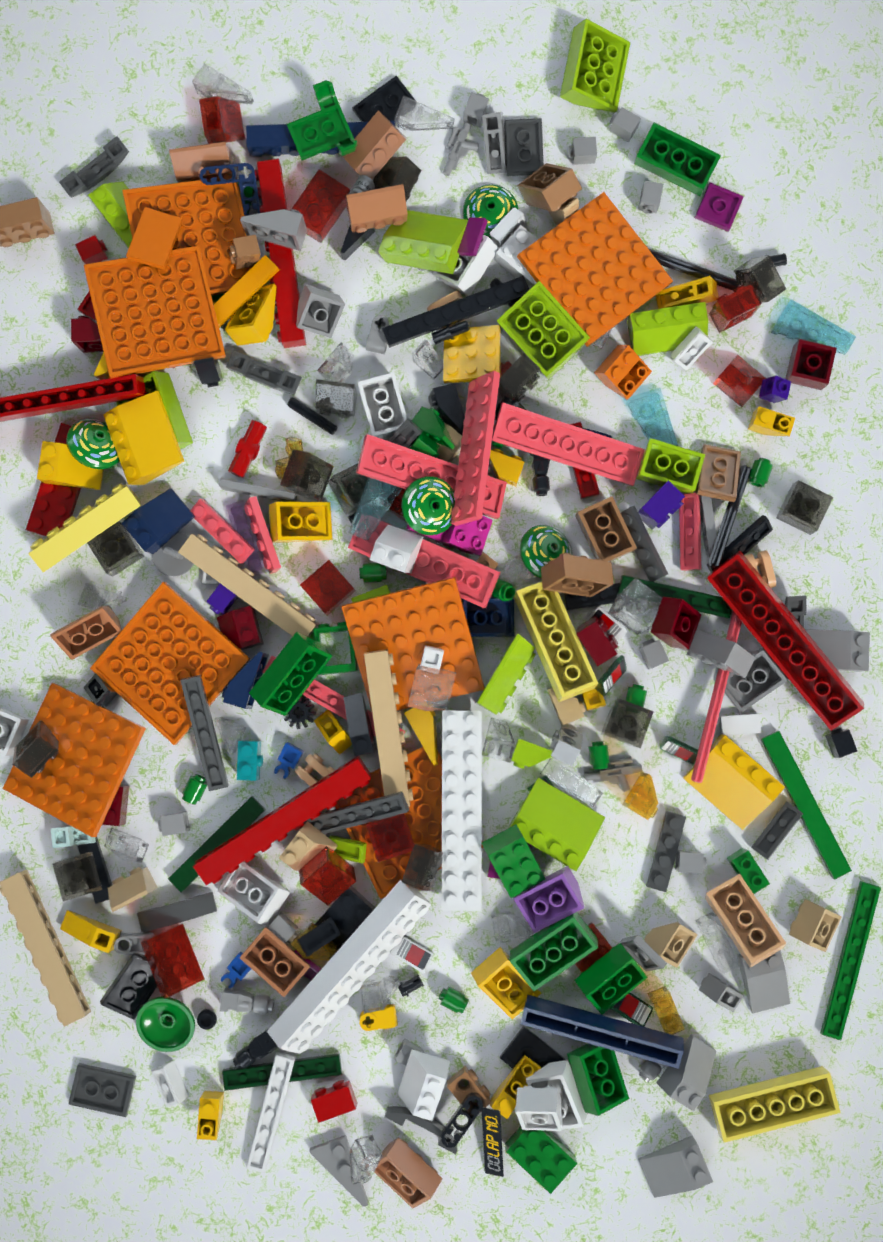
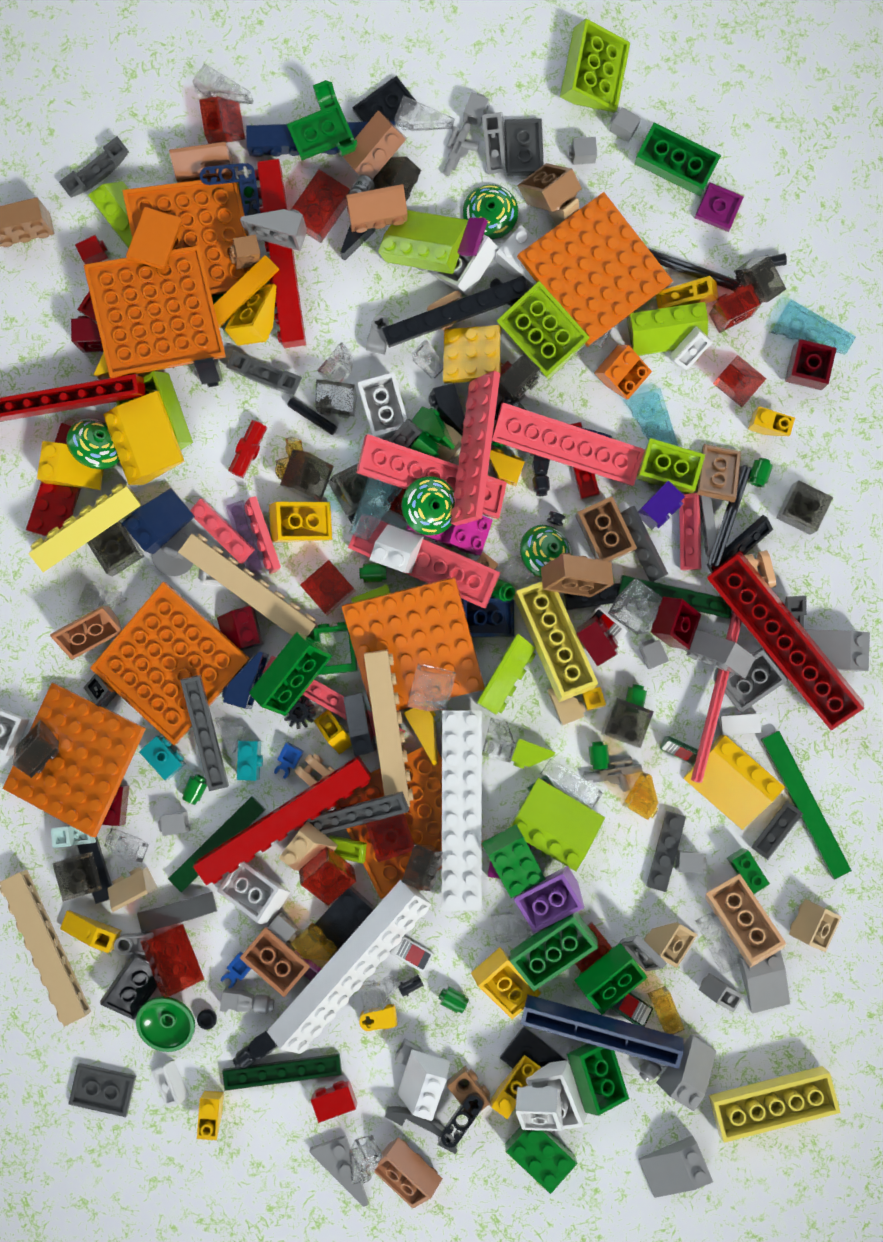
(163, 757): none -> teal brick
(221, 599): dark purple brick -> none
(257, 491): light grey tile -> none
(270, 1112): white tile -> none
(318, 937): black tile -> none
(319, 311): light grey slope -> none
(432, 657): white tile -> none
(449, 332): black axle -> none
(492, 1142): black sticker -> none
(508, 226): white slope -> none
(556, 518): none -> black bush
(566, 745): light grey brick -> none
(611, 676): slope -> none
(650, 197): light grey brick -> none
(775, 389): dark purple brick -> none
(841, 742): black brick -> none
(850, 960): green tile -> none

